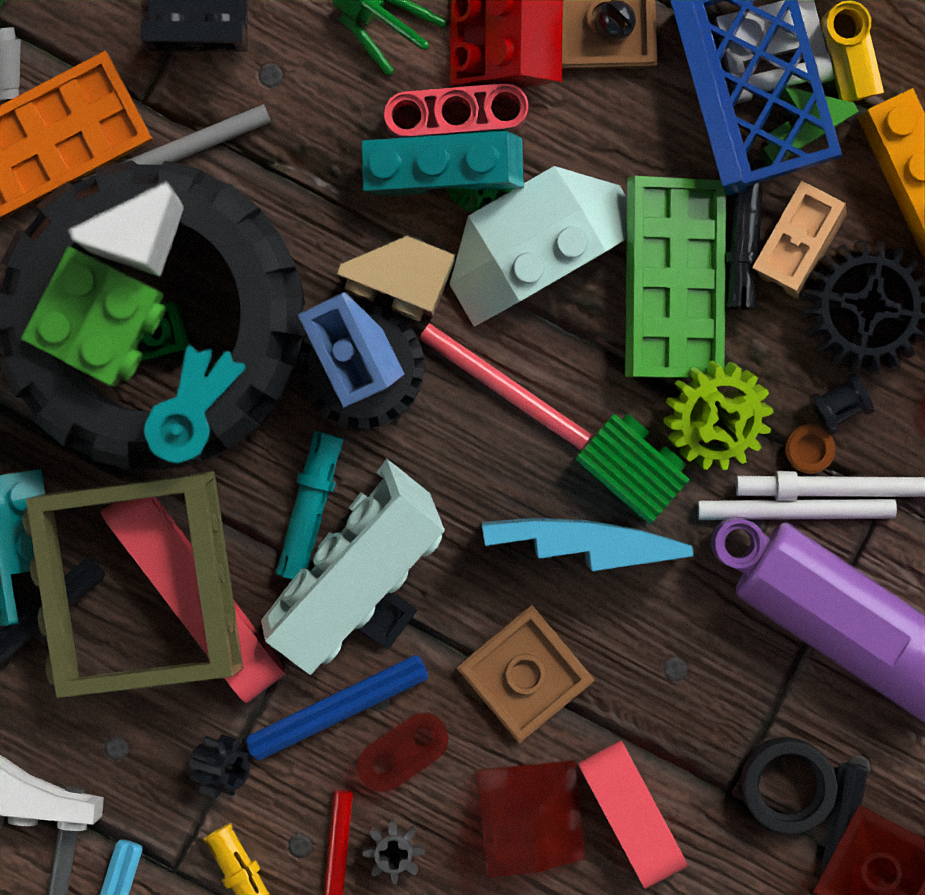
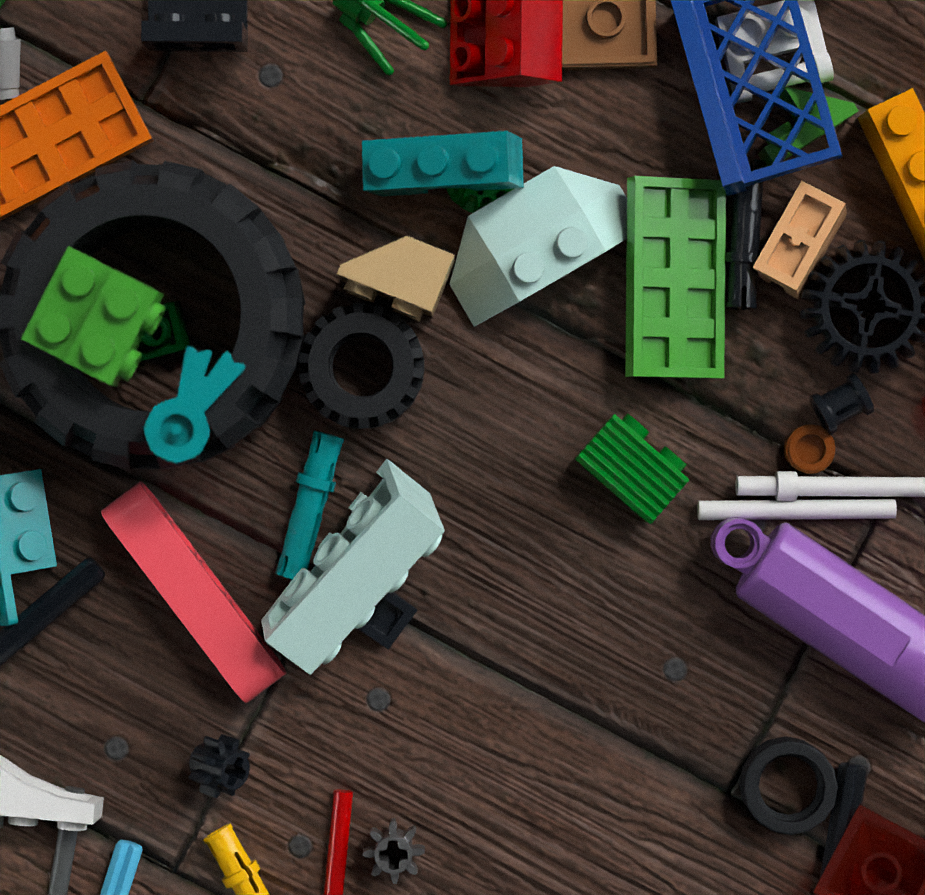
(136, 231): white slope -> none
(205, 138): light grey bar -> none
(211, 572): olive window -> none
(336, 708): blue axle -> none
(351, 348): medium blue slope -> none
(404, 751): clear red plate -> none
(478, 100): coral beam -> none
(504, 386): coral bar -> none
(525, 673): medium nougat tile -> none
(530, 817): clear red slope -> none
(603, 543): medium azure slope -> none
(608, 28): black hinge -> none
(633, 814): coral beam -> none
(697, 414): lime gear -> none
(852, 58): yellow piece -> none

